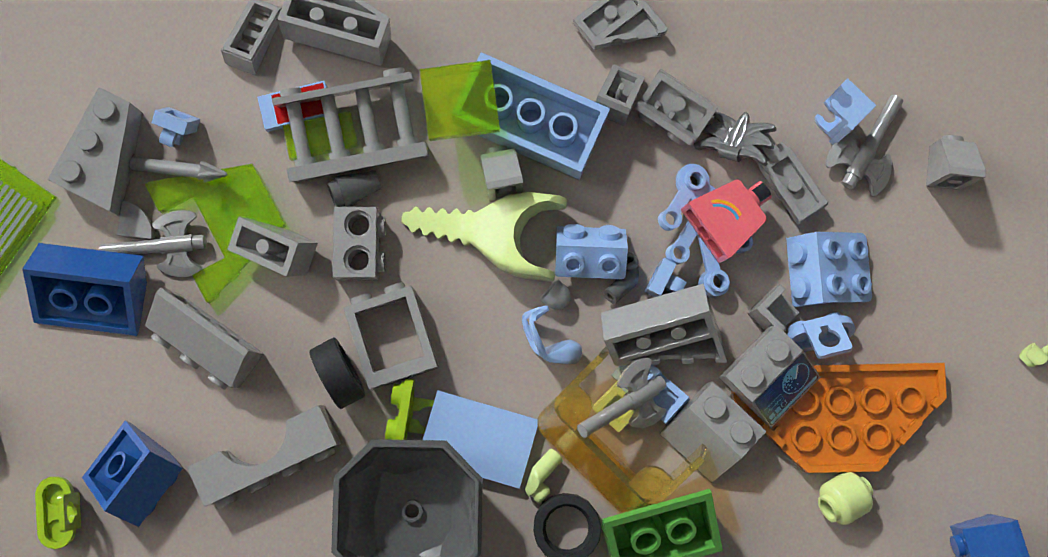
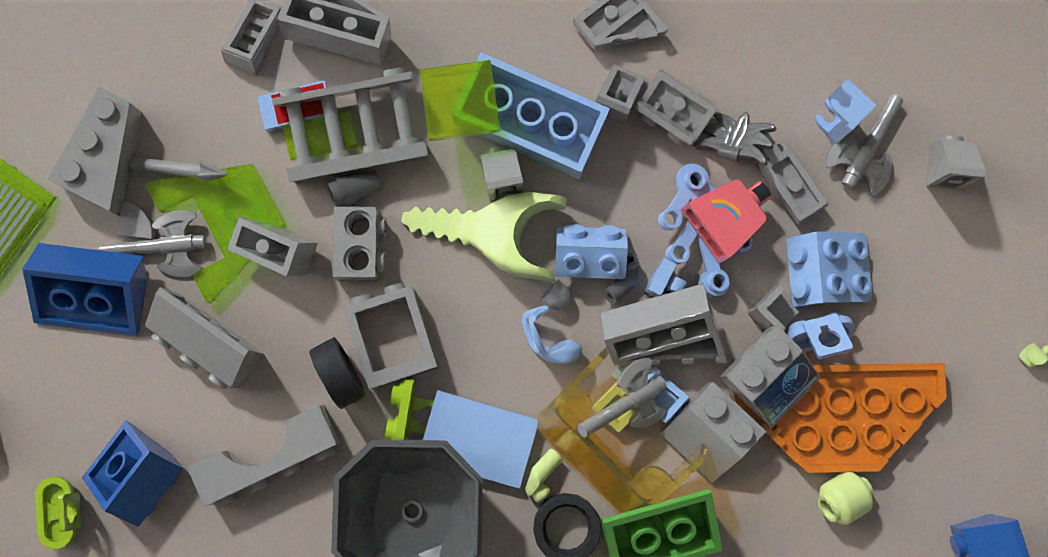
(174, 125): light blue tile -> none

